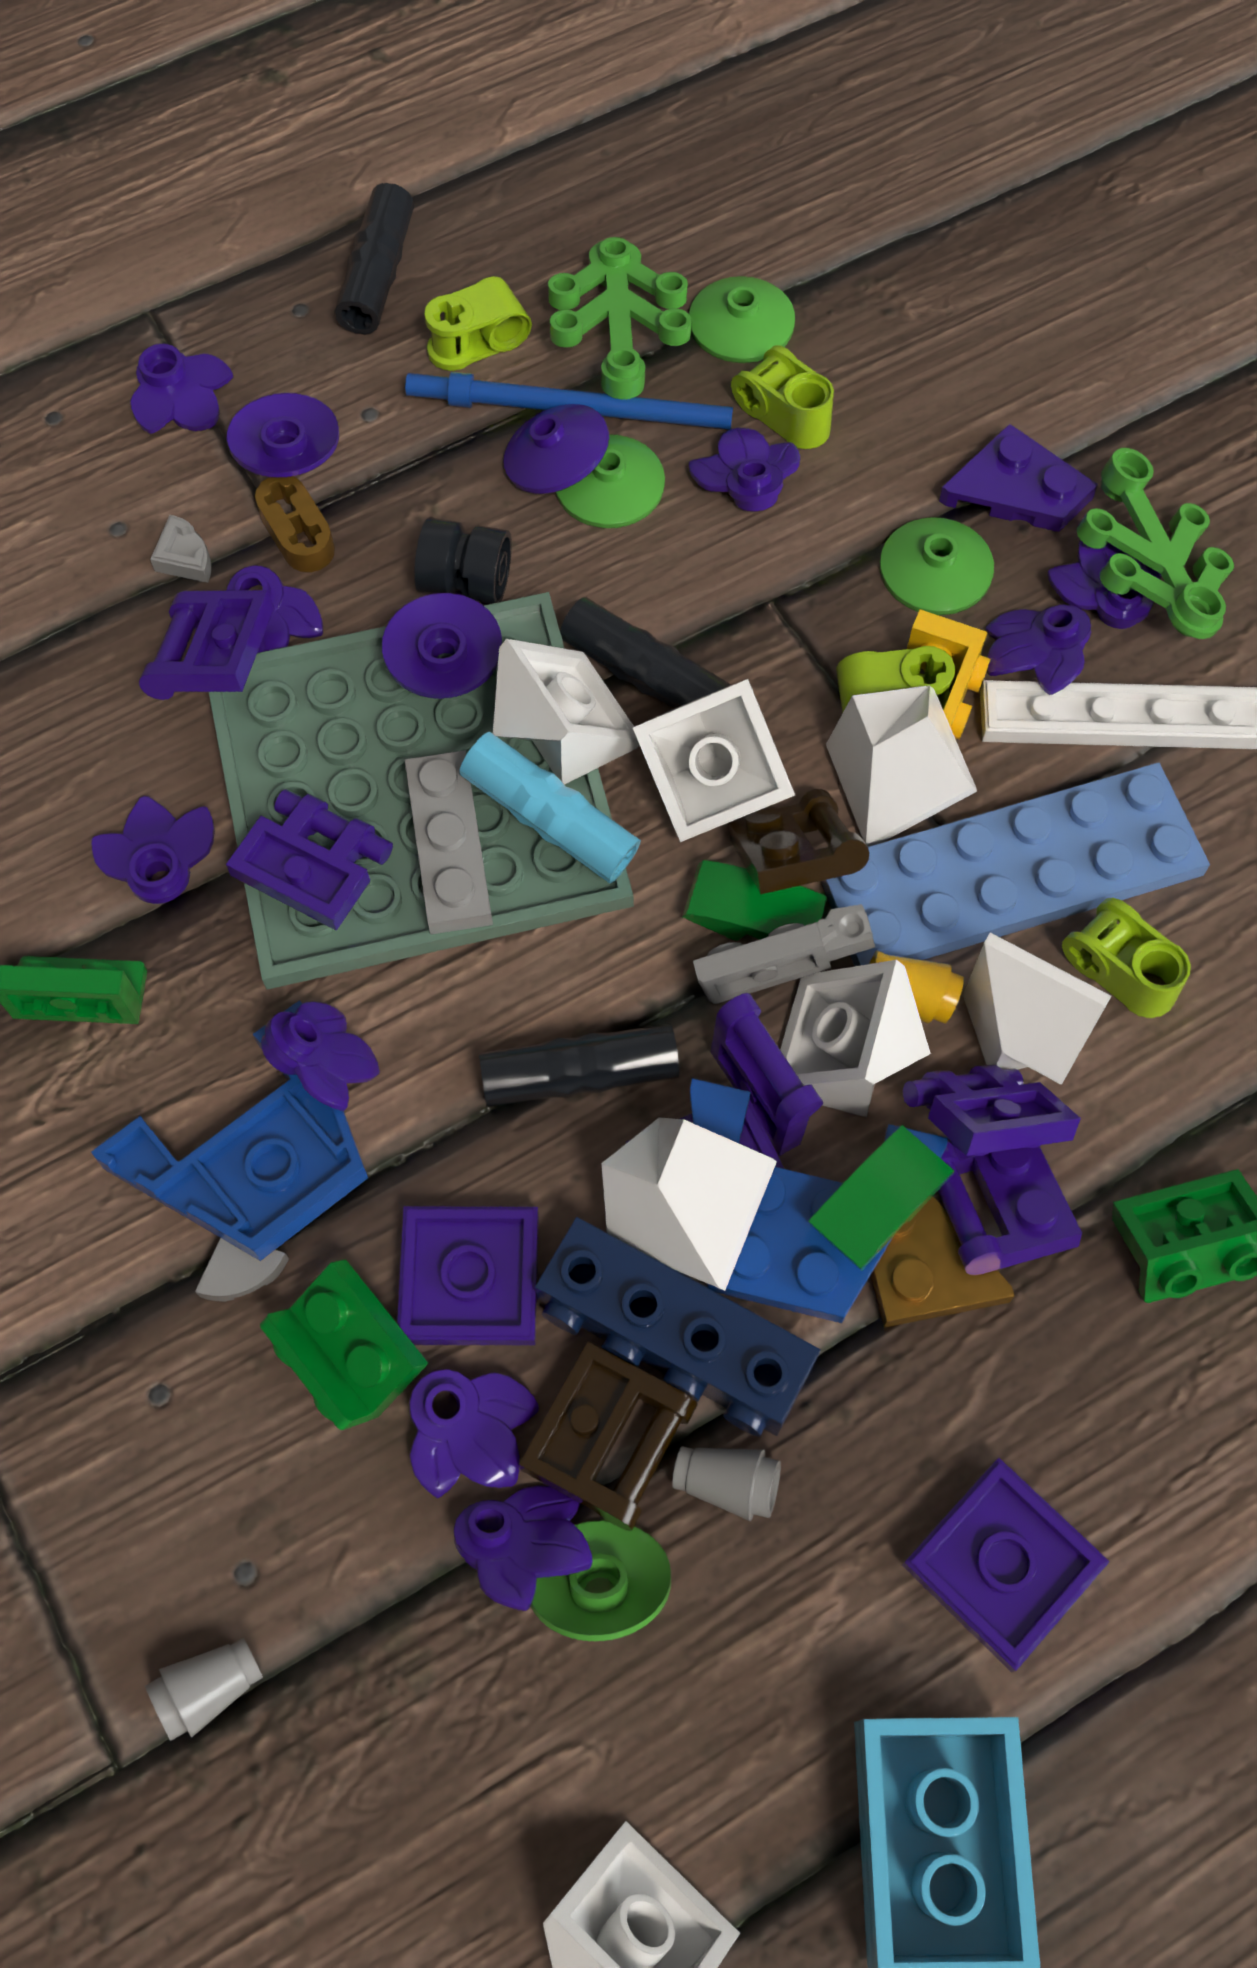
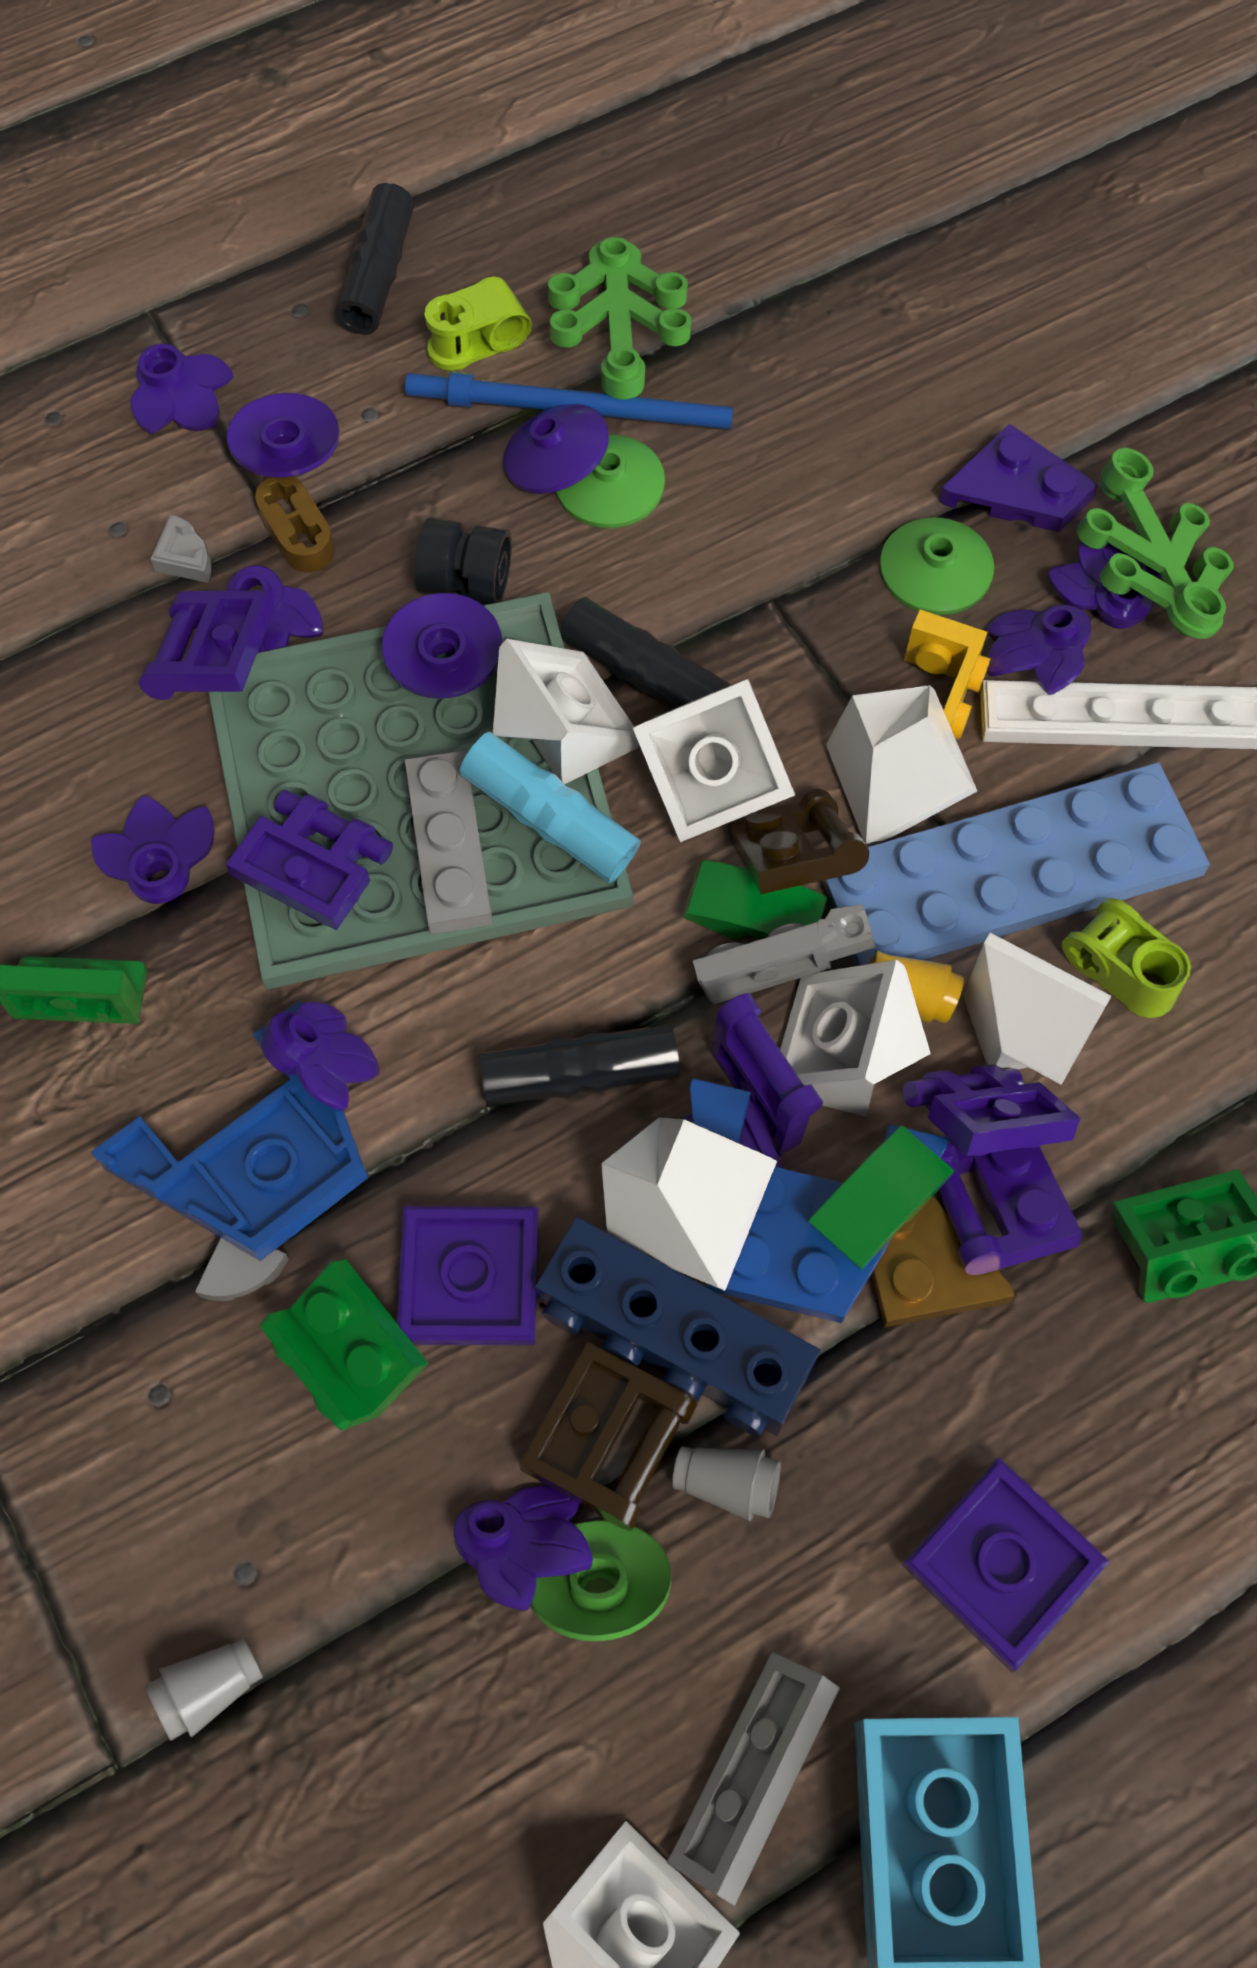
(474, 1439): dark purple plate -> none
(741, 319): bright green dish -> none
(747, 468): dark purple plate -> none
(753, 1777): none -> light grey plate
(790, 398): lime piece -> none
(895, 670): lime piece -> none

